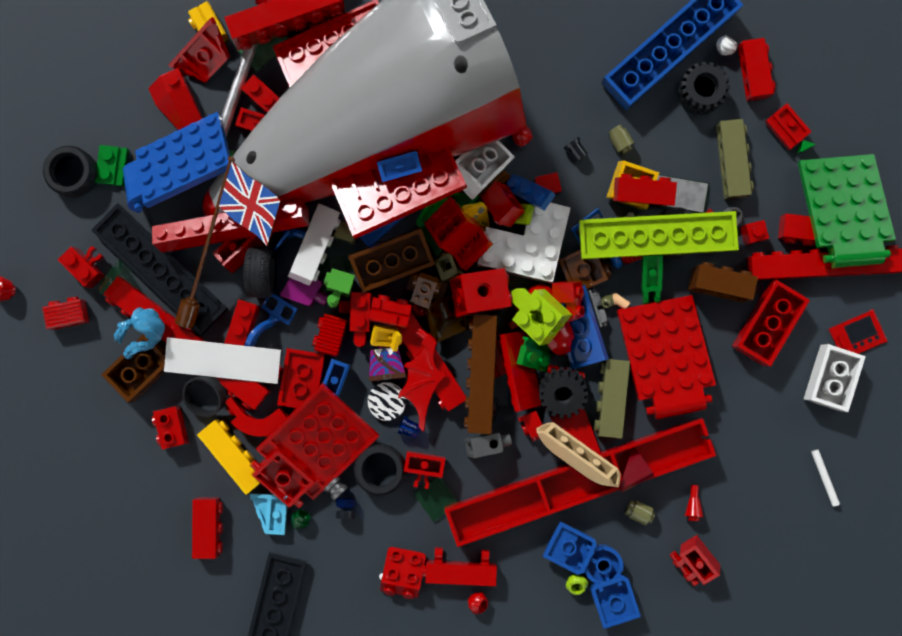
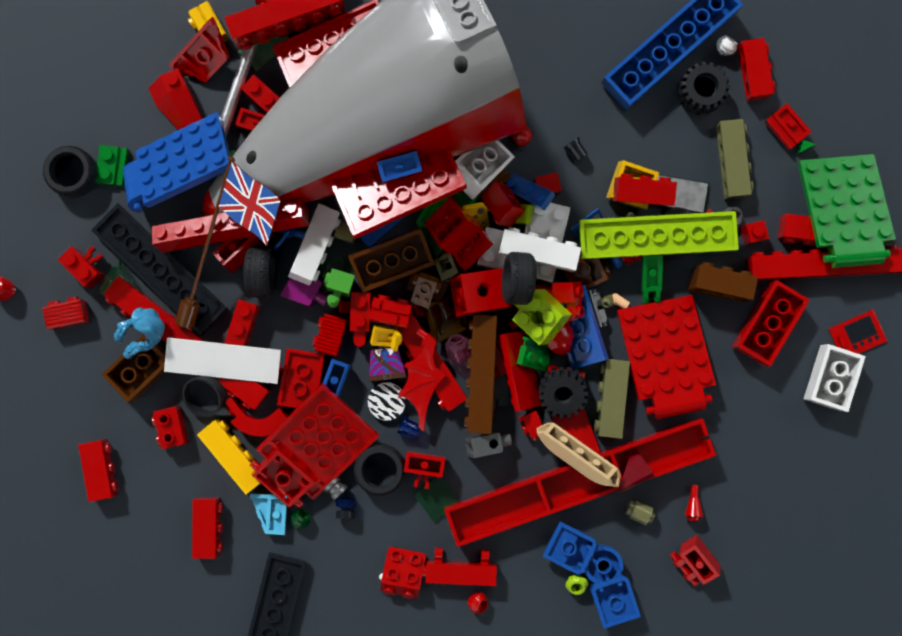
(98, 470): none -> red brick
(274, 317): blue piece -> none
(457, 349): none -> clear pink head
(519, 278): none -> black tyre
(545, 251): none -> white brick
(621, 139): olive brick -> none
(825, 478): white bar -> none

